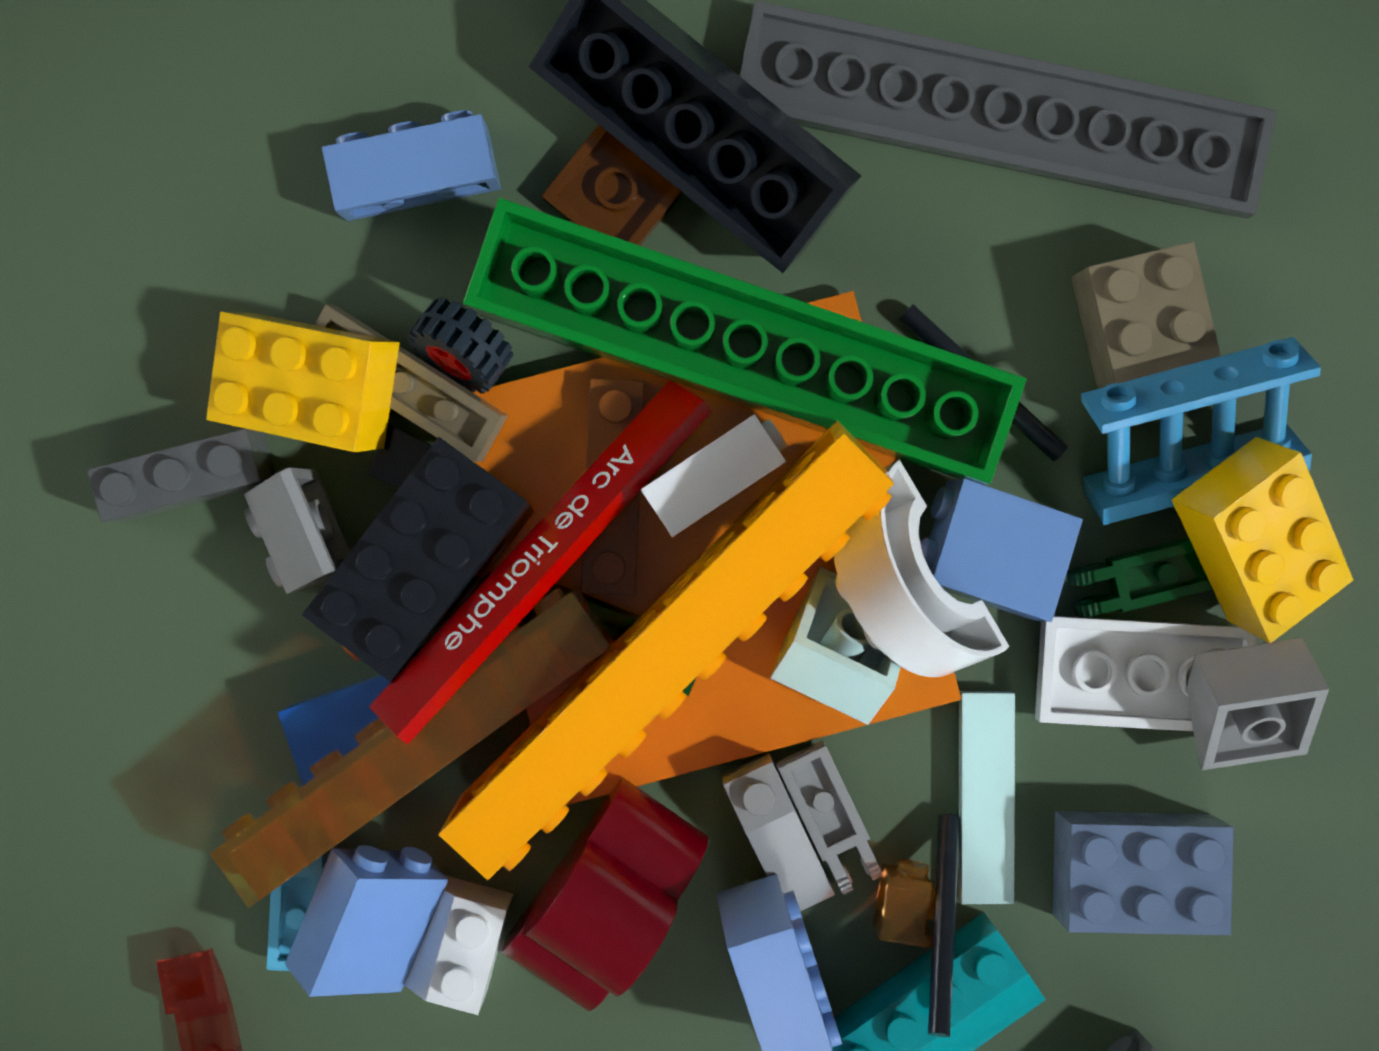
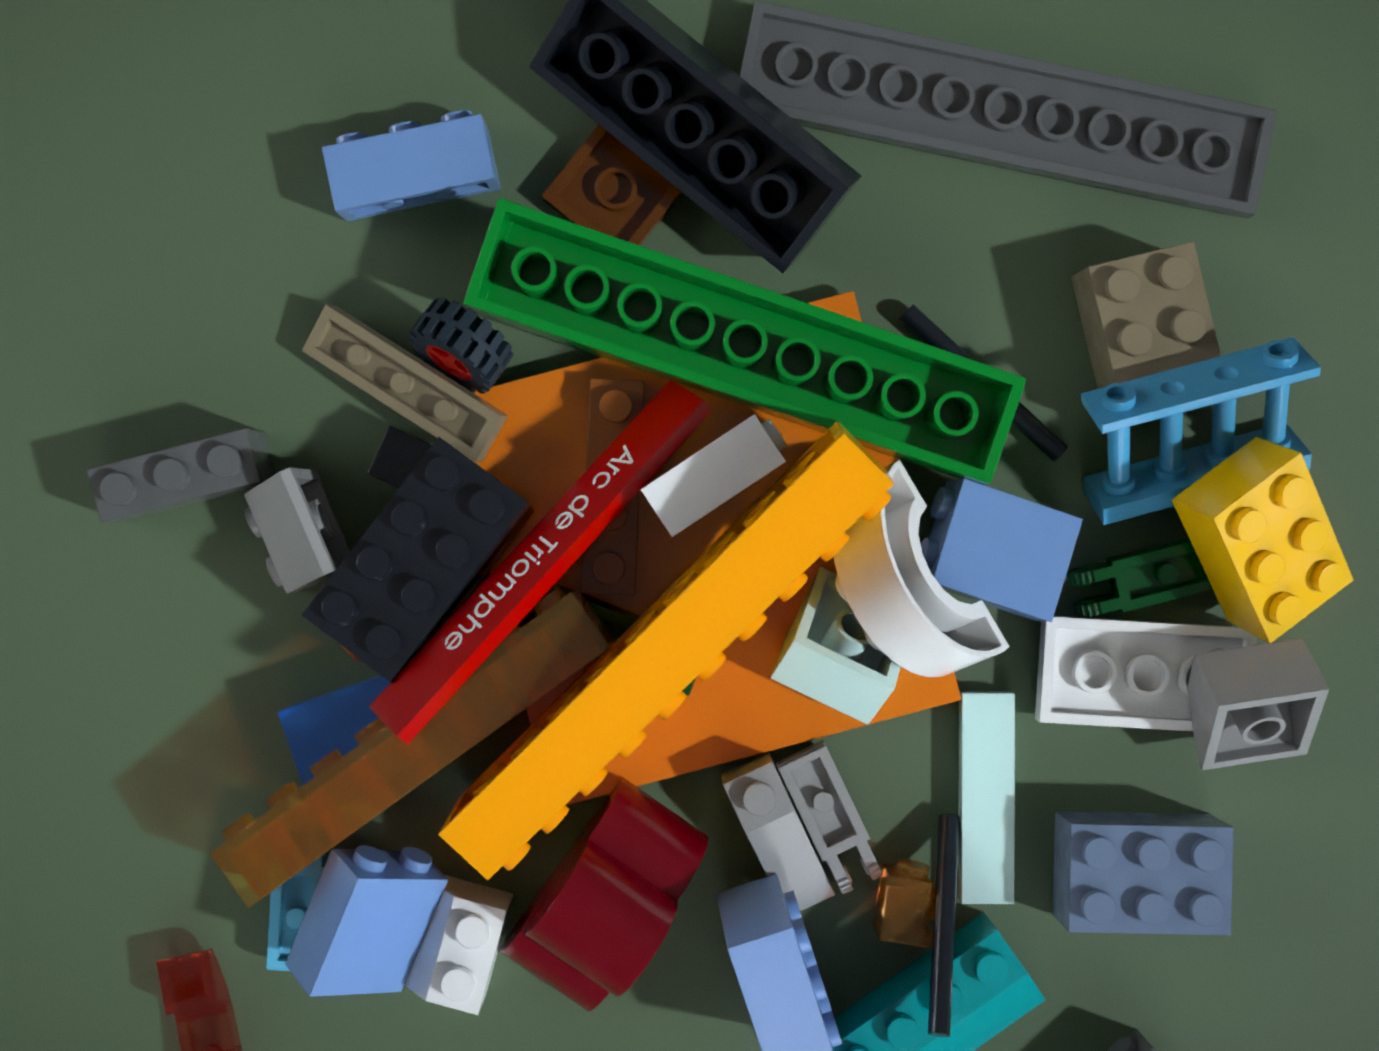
(302, 381): yellow brick -> none

